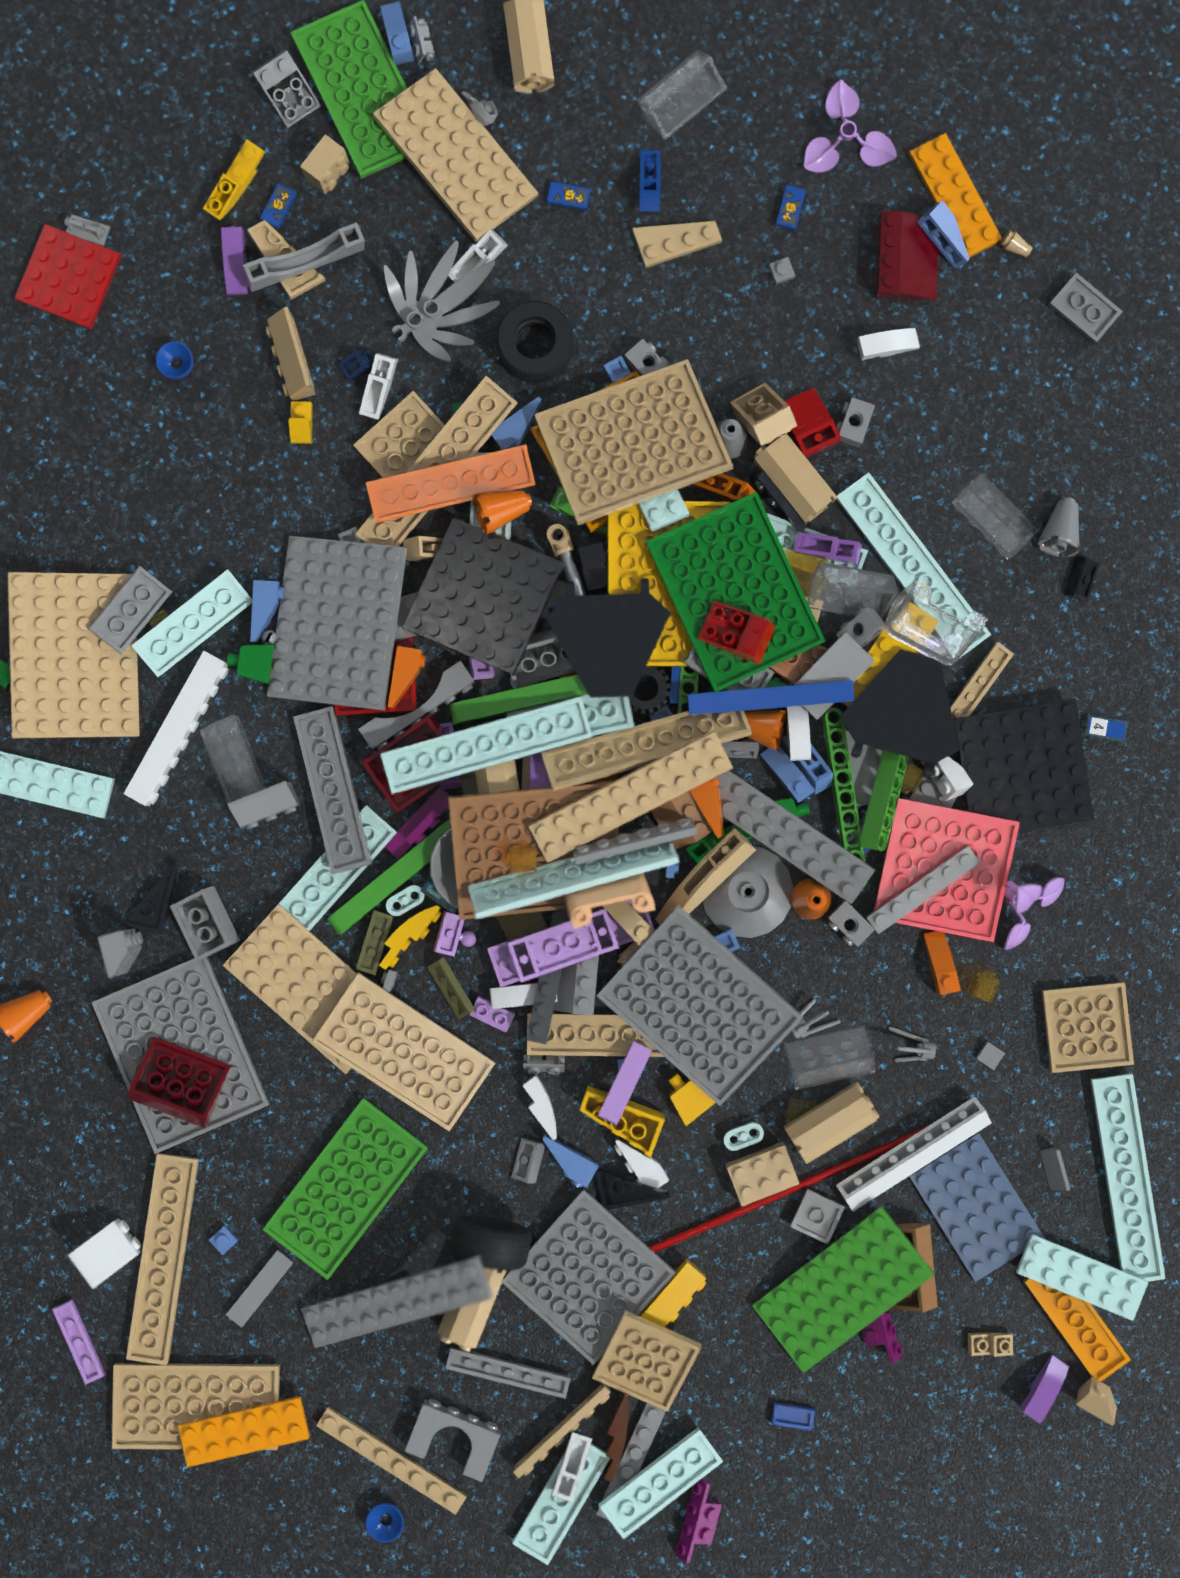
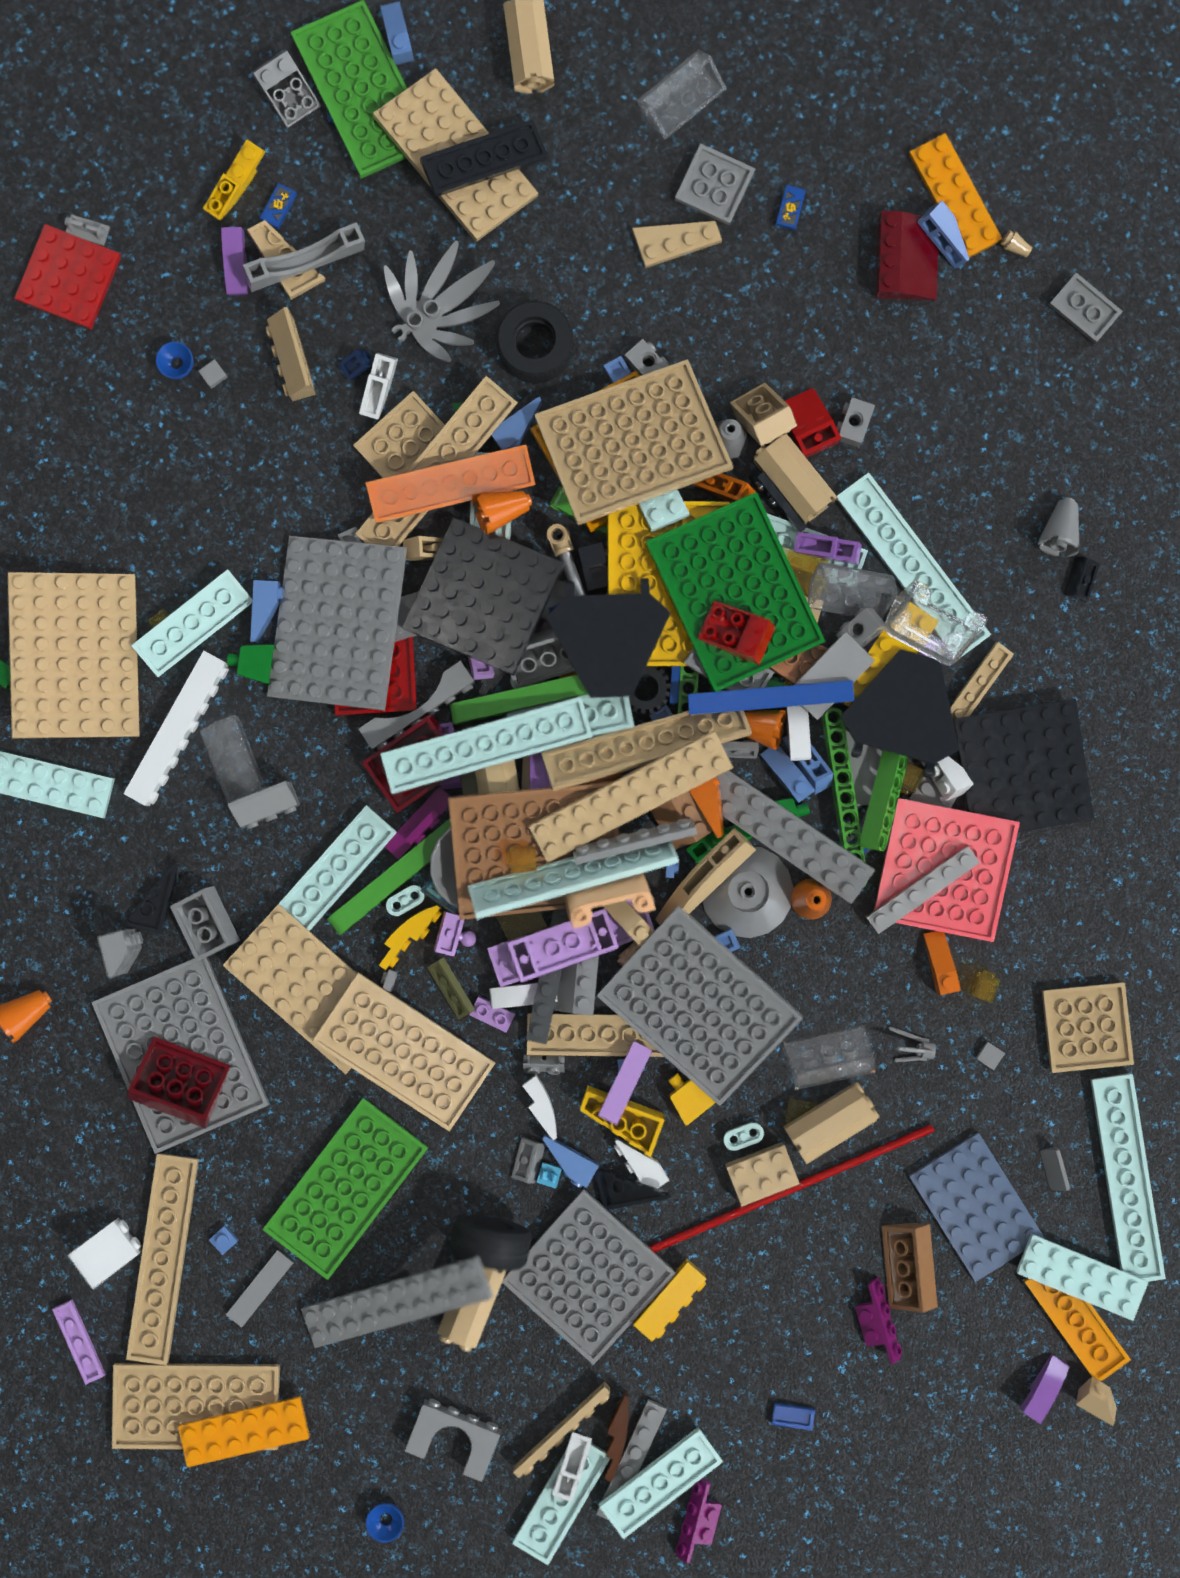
(130, 610): light grey tile -> none
(213, 374): none -> light grey tile
(272, 640): light grey hinge -> none
(301, 423): yellow slope -> none
(325, 164): tan brick -> none
(332, 790): light grey plate -> none
(374, 942): olive plate -> none
(391, 1460): tan plate -> none
(406, 669): orange slope -> none
(419, 31): light grey hinge -> none
(478, 254): white slope -> none
(483, 158): none -> black plate
(484, 111): light grey piece -> none
(508, 1372): light grey plate -> none
(549, 1175): none -> medium azure tile
(568, 196): tile -> none
(646, 1361): tan plate -> none
(649, 181): blue slope -> none
(714, 184): none -> light grey plate
(781, 270): light grey plate -> none
(802, 1027): light grey plant -> none
(817, 1216): light grey plate -> none
(822, 156): lavender plant -> none
(843, 1289): bright green plate -> none
(861, 928): light grey brick -> none
(887, 343): white slope -> none
(914, 1153): white brick -> none
(990, 1344): tan slope -> none
(995, 516): clear slope -> none
(1022, 898): lavender plant -> none
(1105, 728): tile -> none

